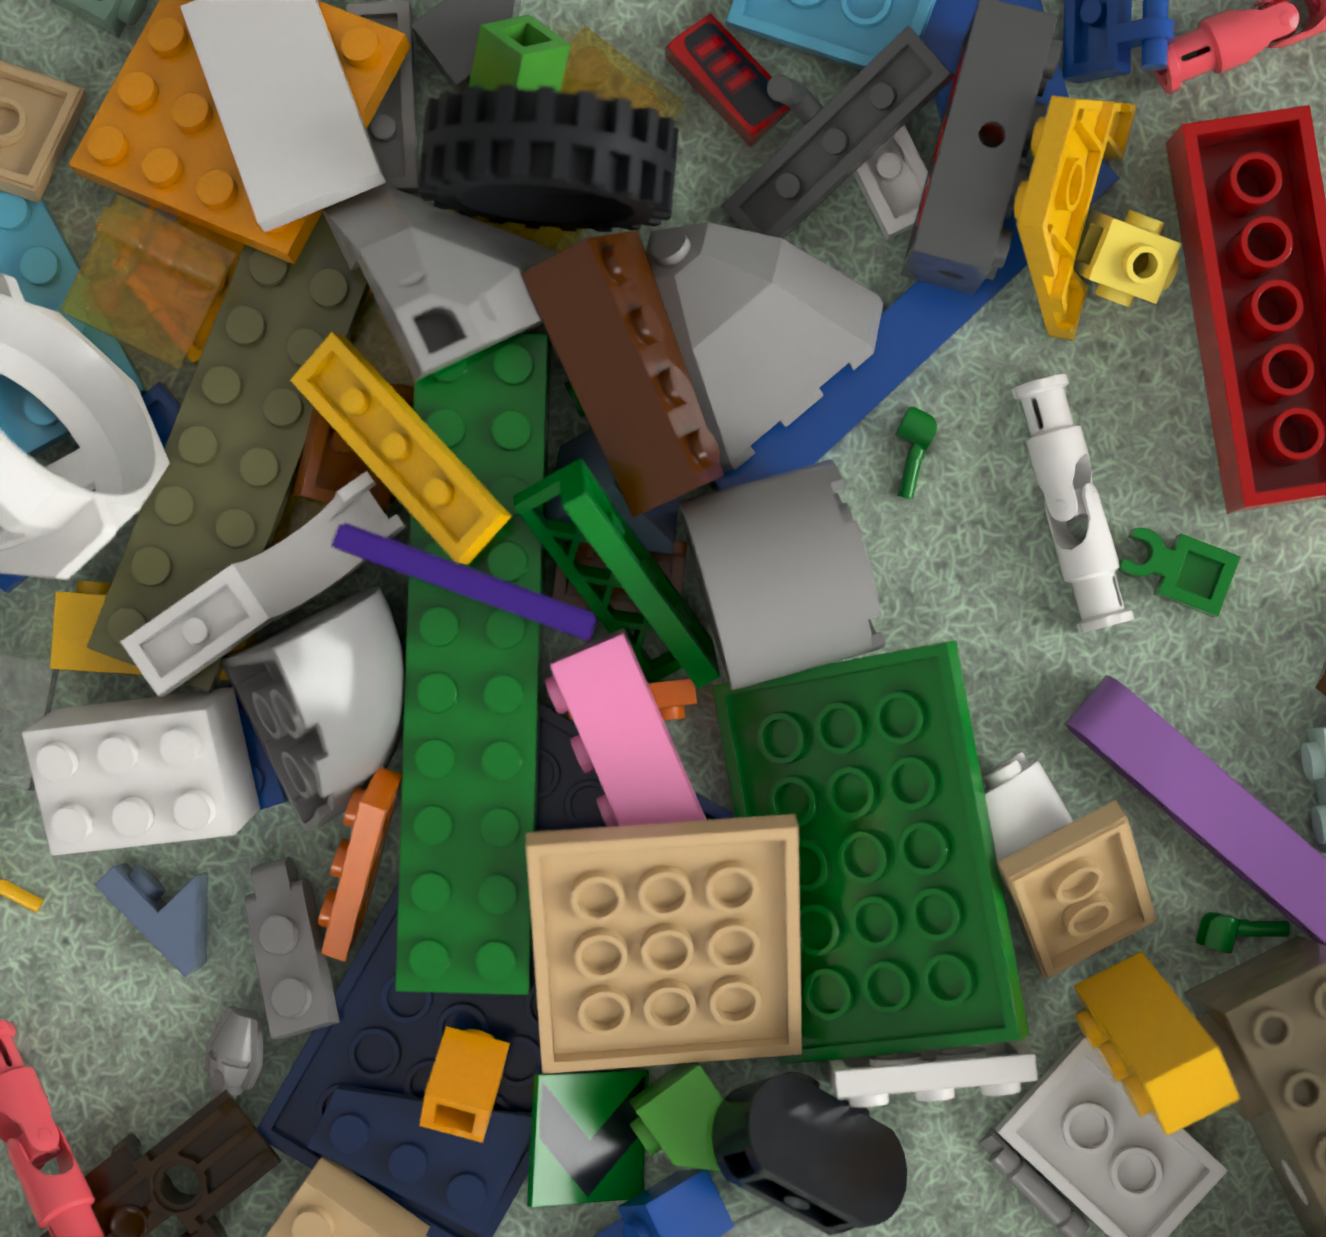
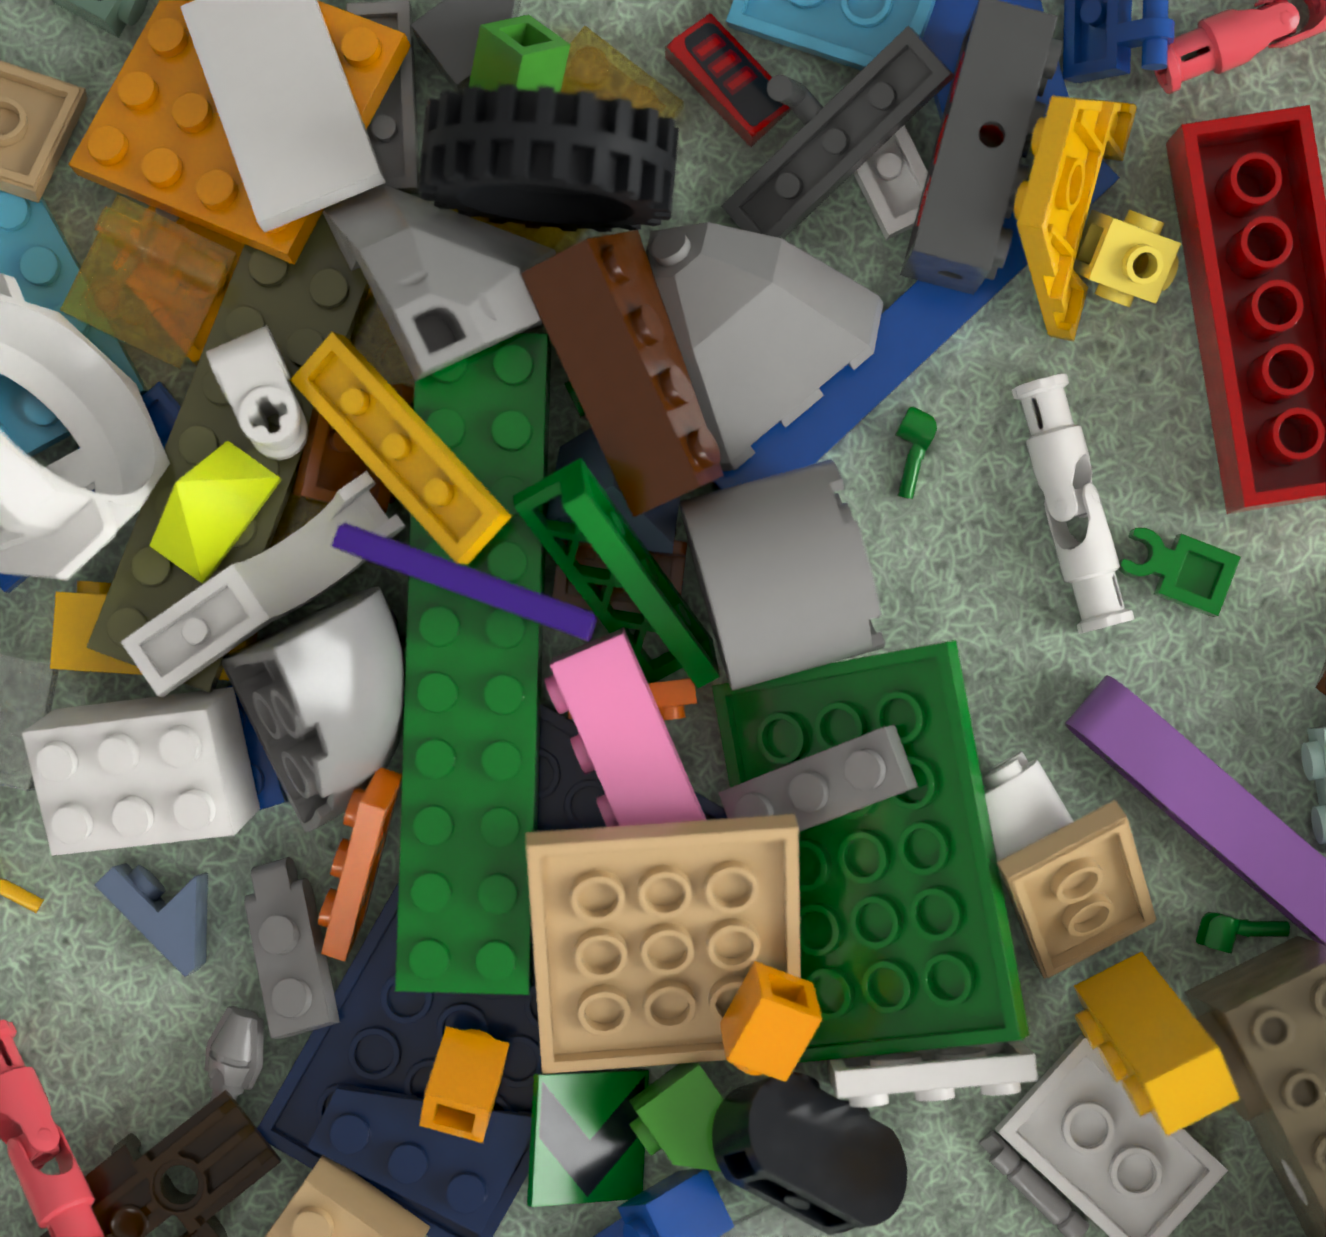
(212, 510): none -> neon yellow slope
(258, 386): none -> white piece
(770, 1022): none -> light orange brick
(827, 782): none -> light grey plate

